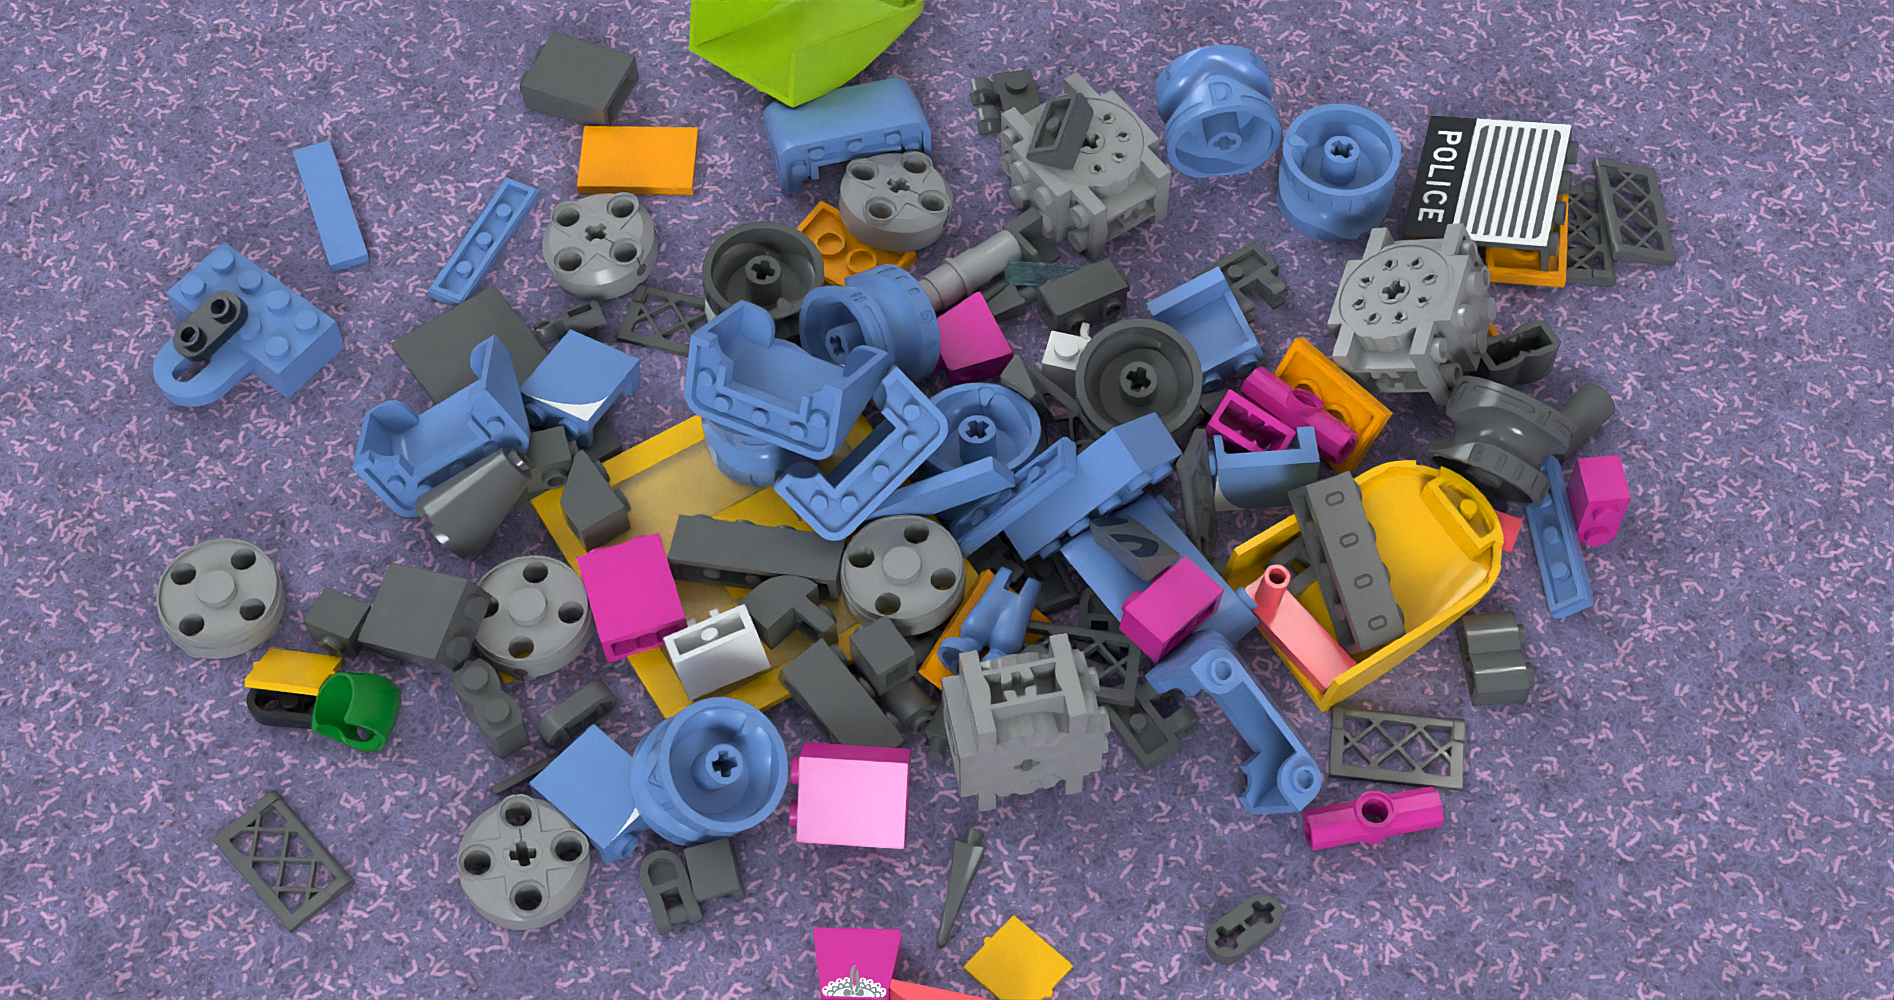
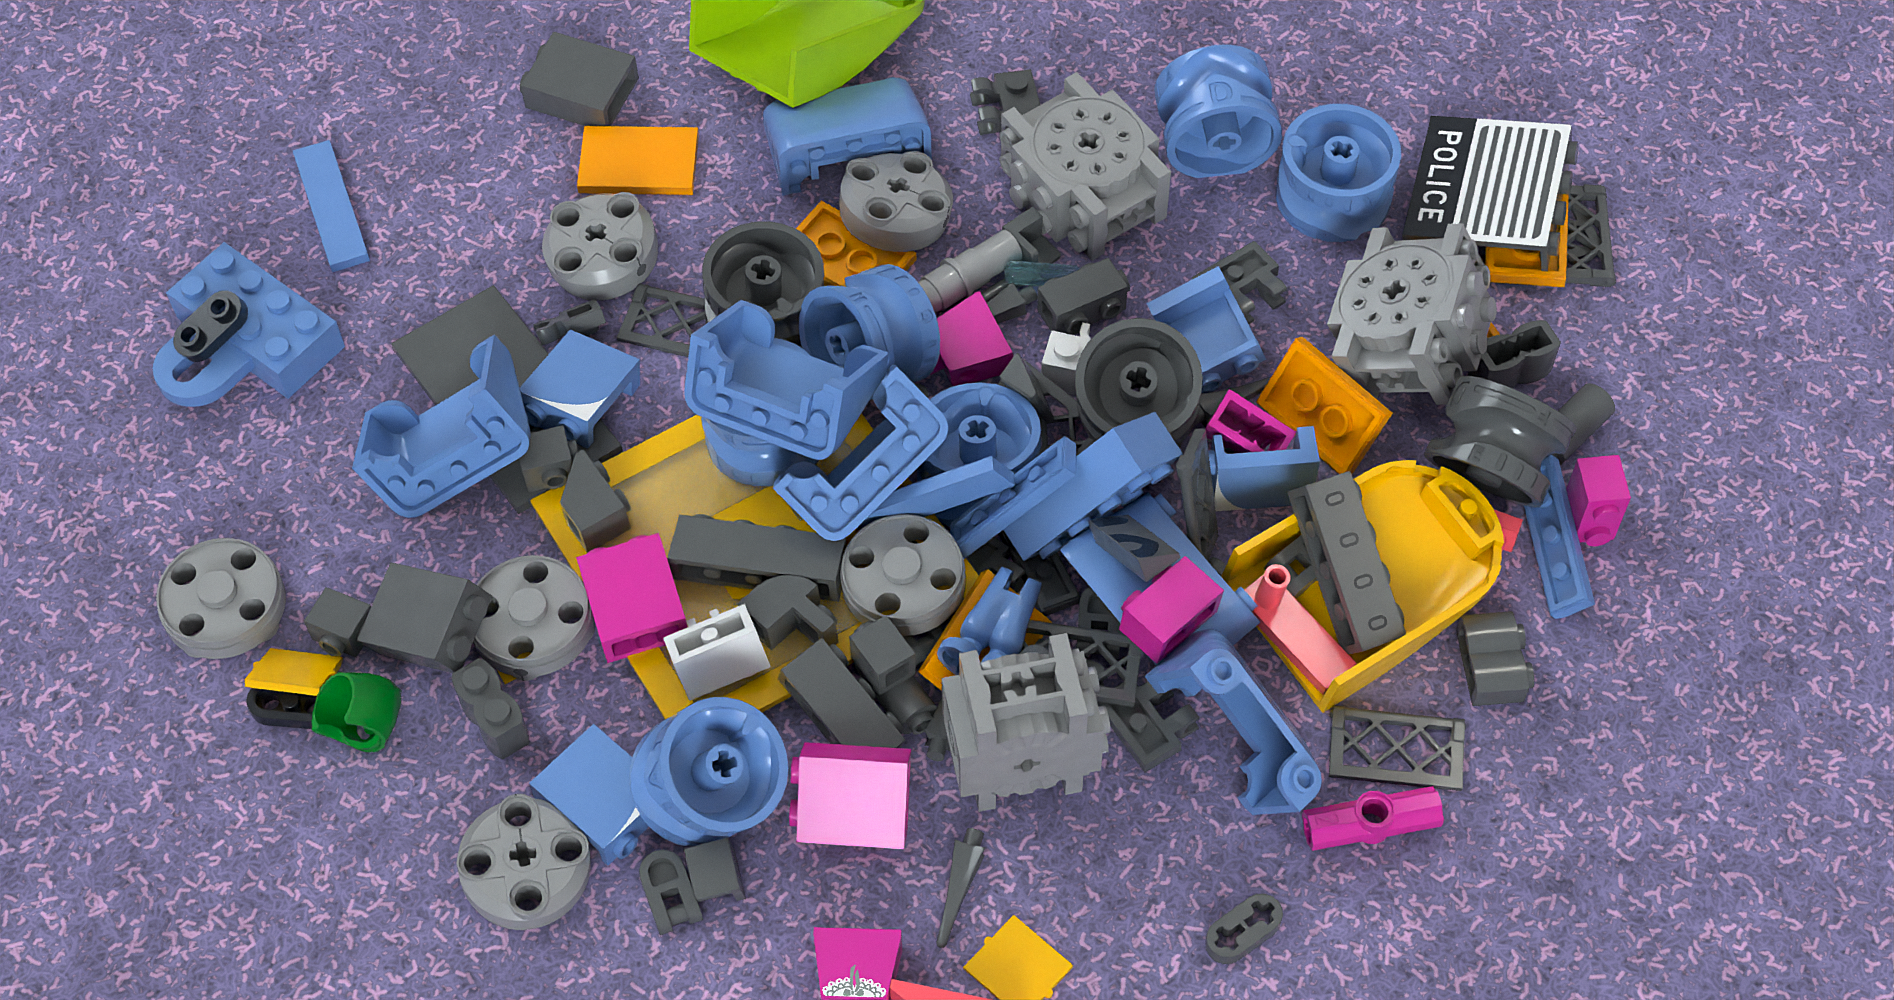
(294, 826): dark grey window -> none
(475, 501): dark grey cone -> none
(484, 242): medium blue tile -> none
(527, 772): dark grey sticker -> none
(576, 713): dark grey beam -> none
(1061, 131): dark grey slope -> none
(1300, 409): dark pink piece -> none
(1651, 198): dark grey window -> none

